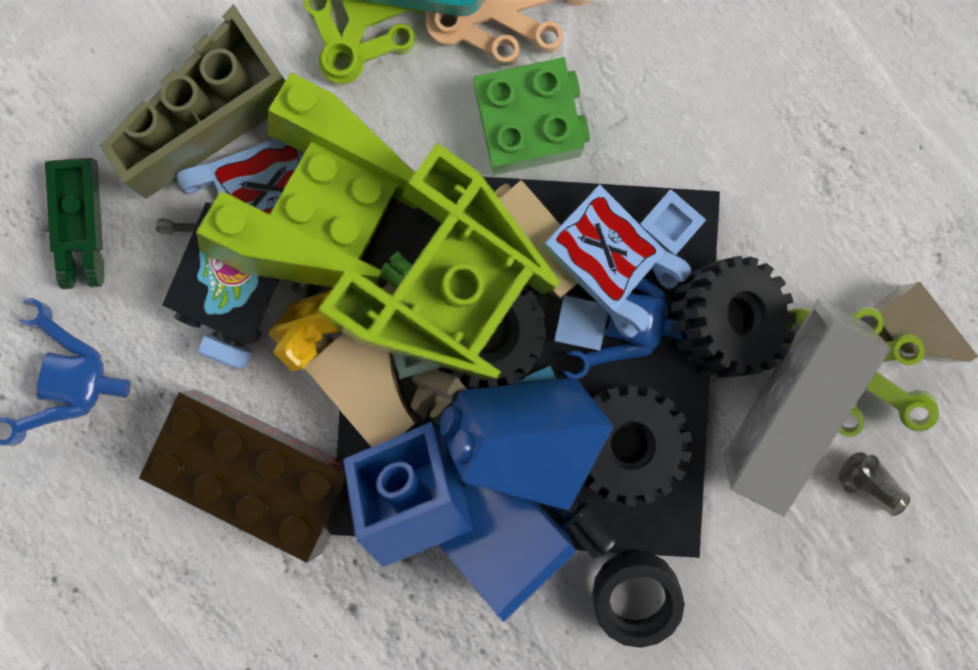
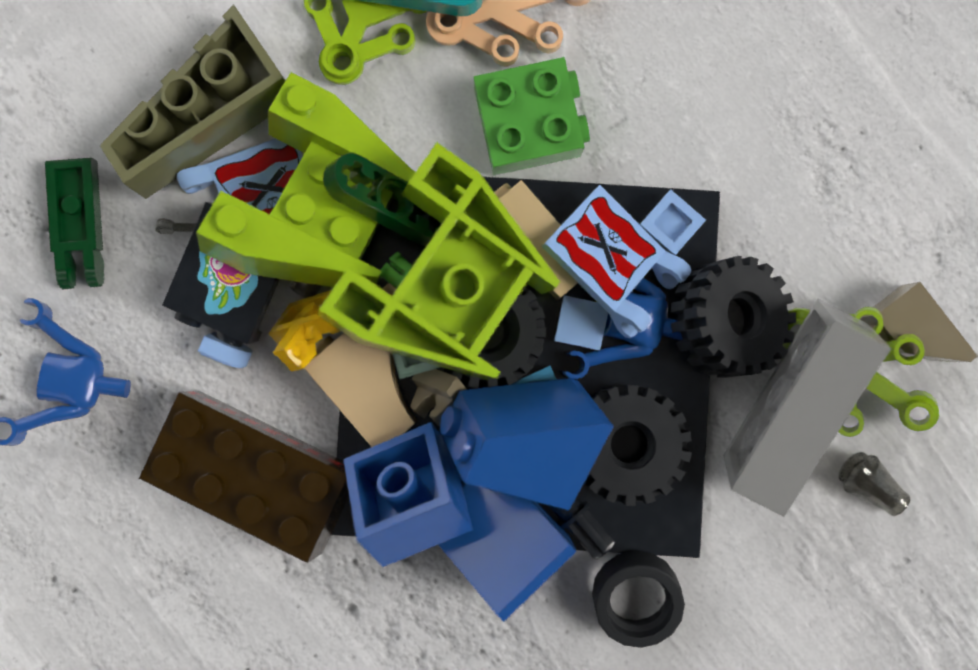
(368, 199): none -> dark green beam

